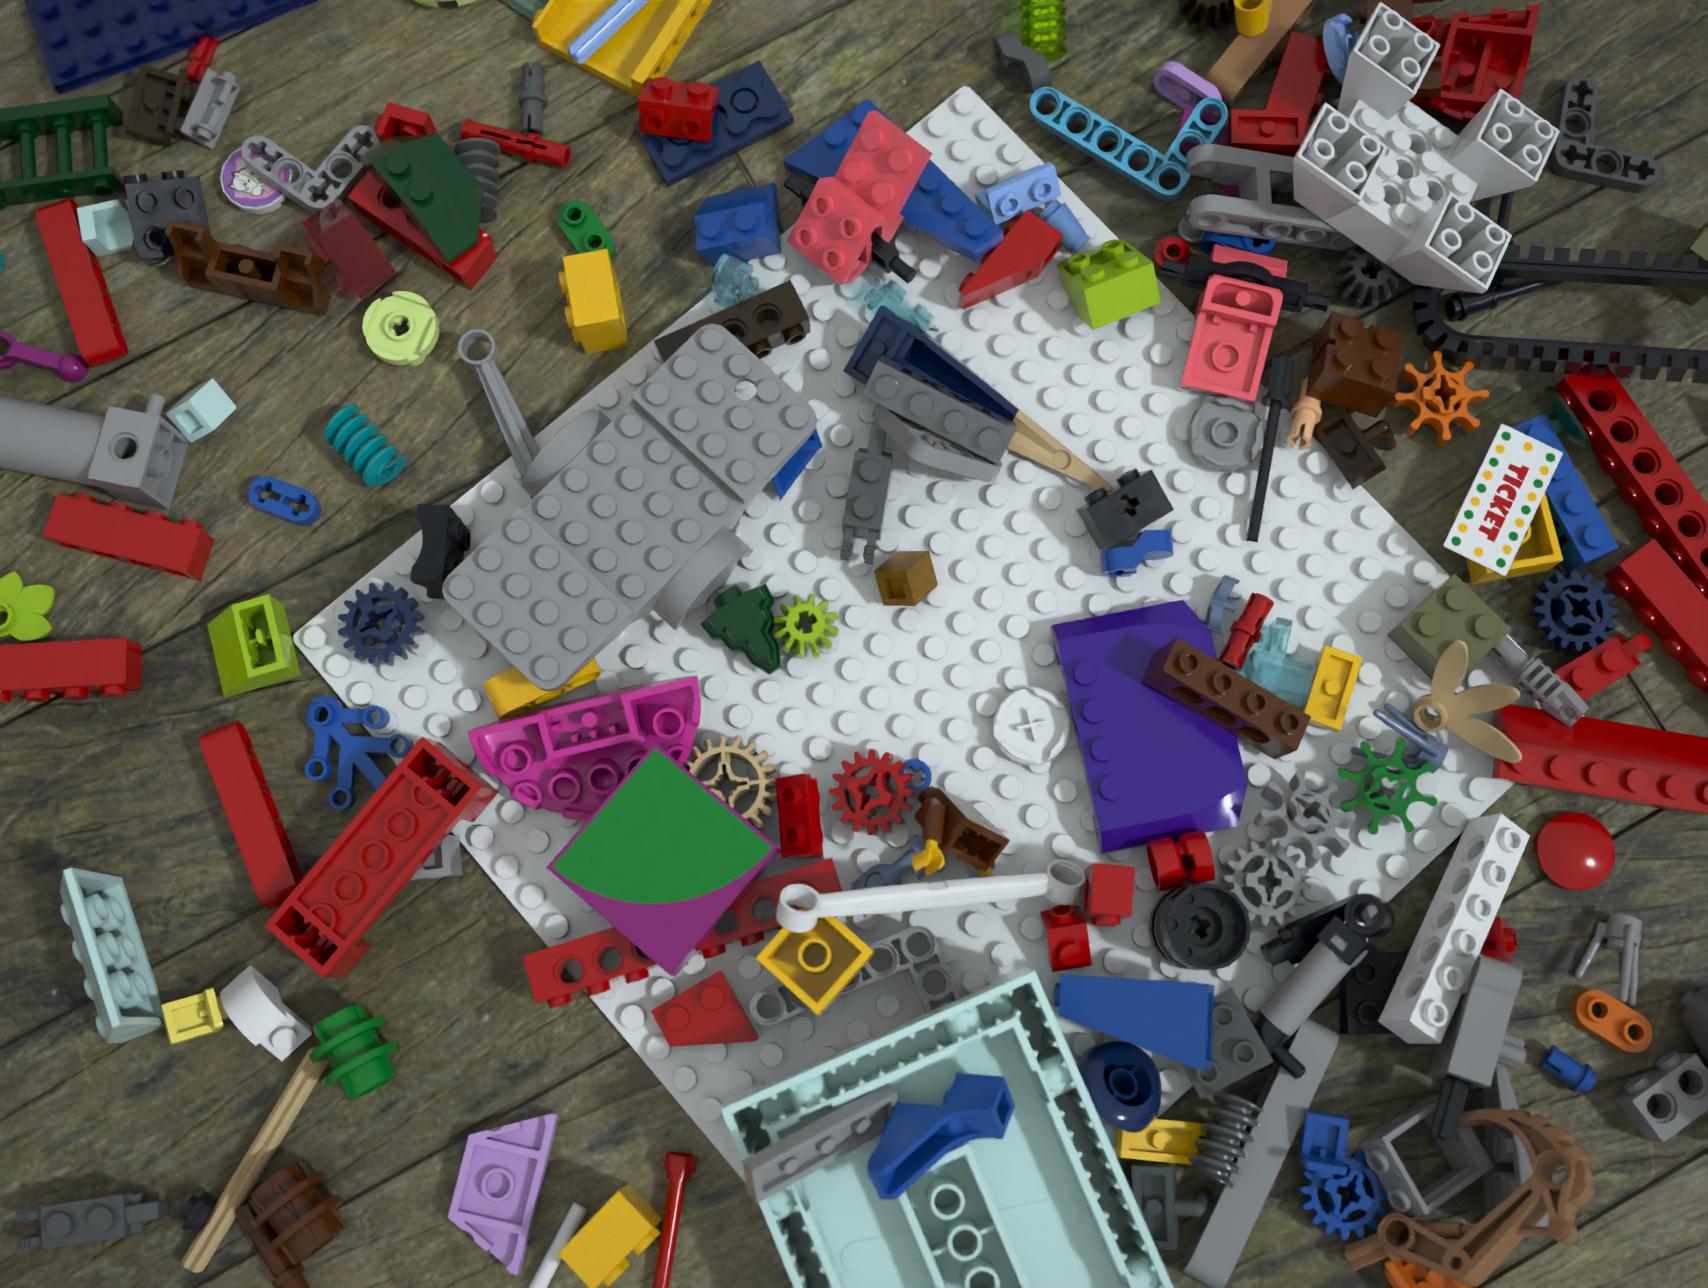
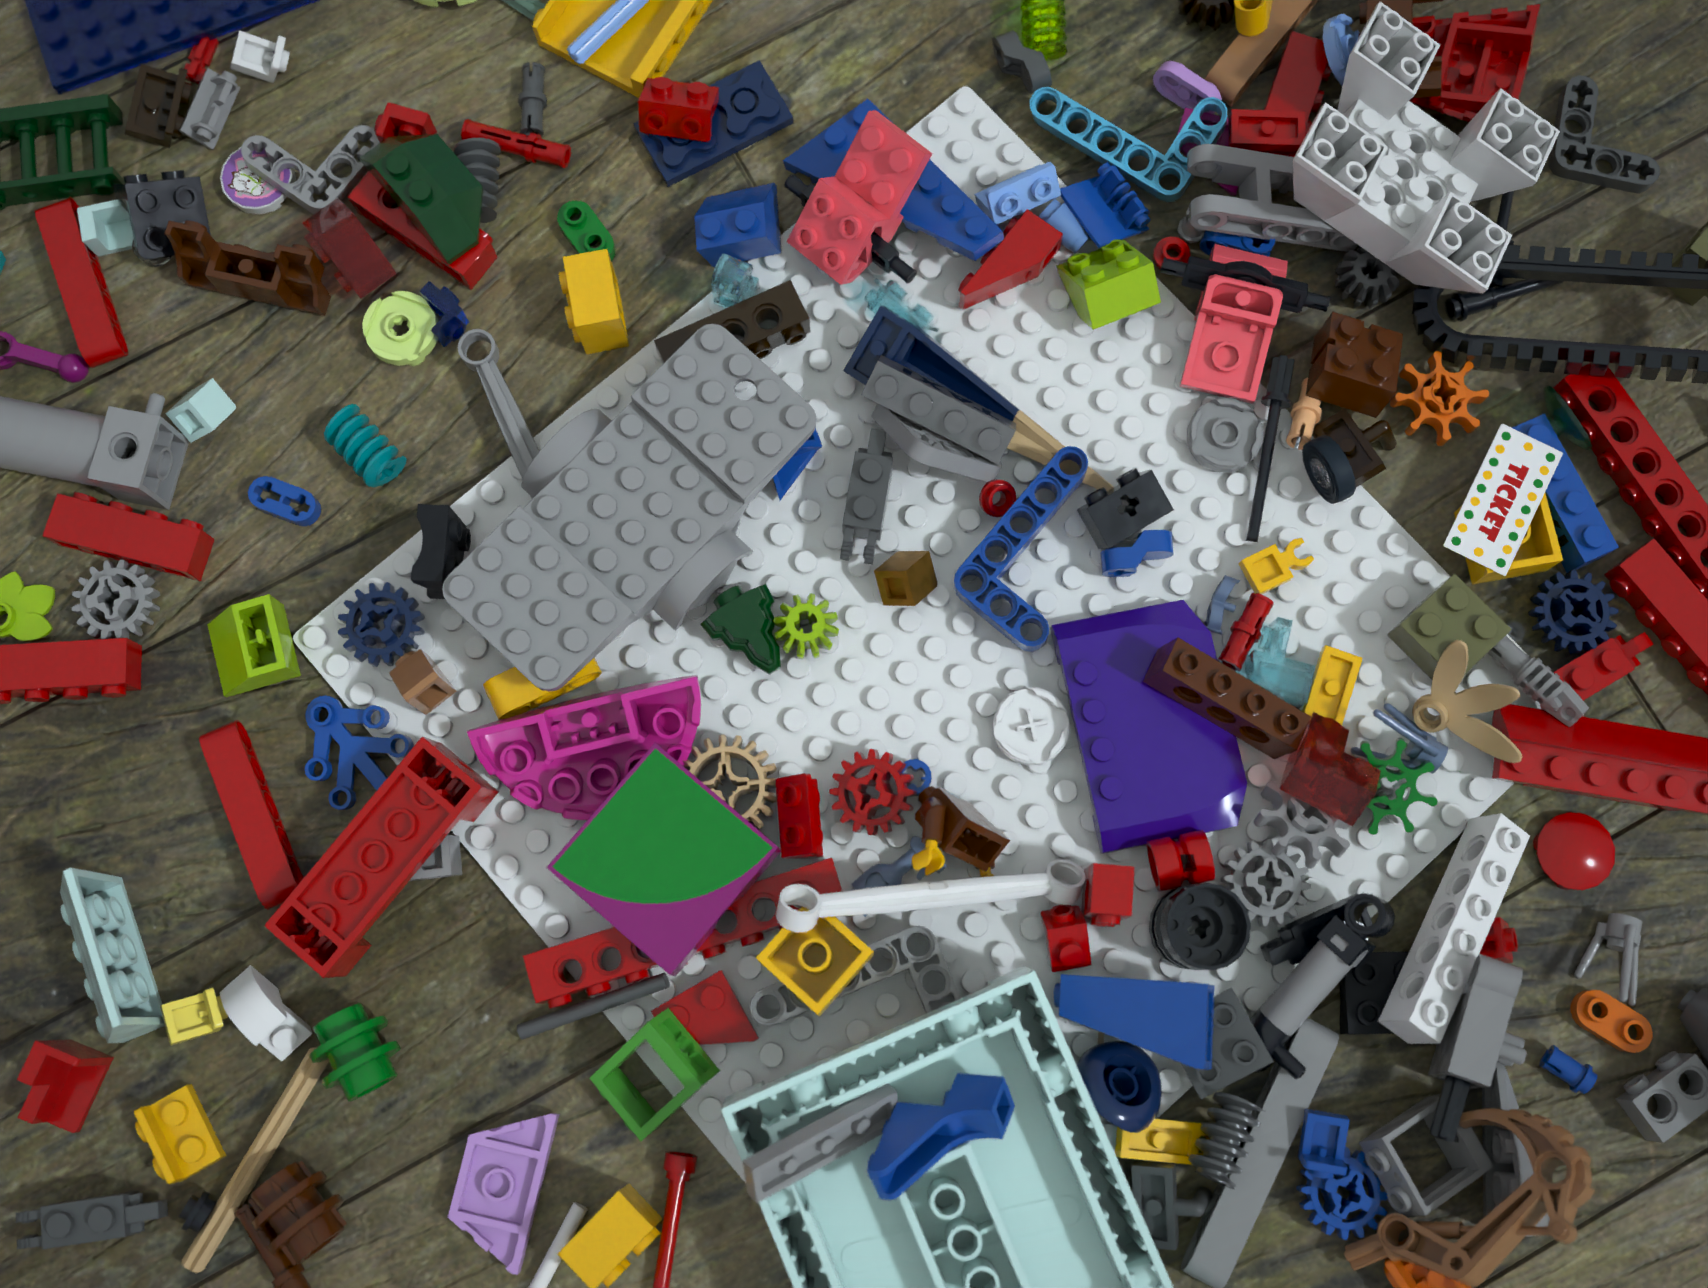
(63, 1082): none -> red panel
(103, 592): none -> light grey gear
(178, 1135): none -> yellow bracket
(259, 56): none -> white bracket
(421, 681): none -> medium nougat slope
(445, 305): none -> clear blue bracket
(593, 1006): none -> dark grey bar
(691, 1068): none -> bright green window
(1007, 497): none -> red plate
(1014, 544): none -> blue beam
(1105, 207): none -> blue hinge
(1271, 568): none -> yellow plate
(1327, 775): none -> clear red brick
(1328, 469): none -> black bush

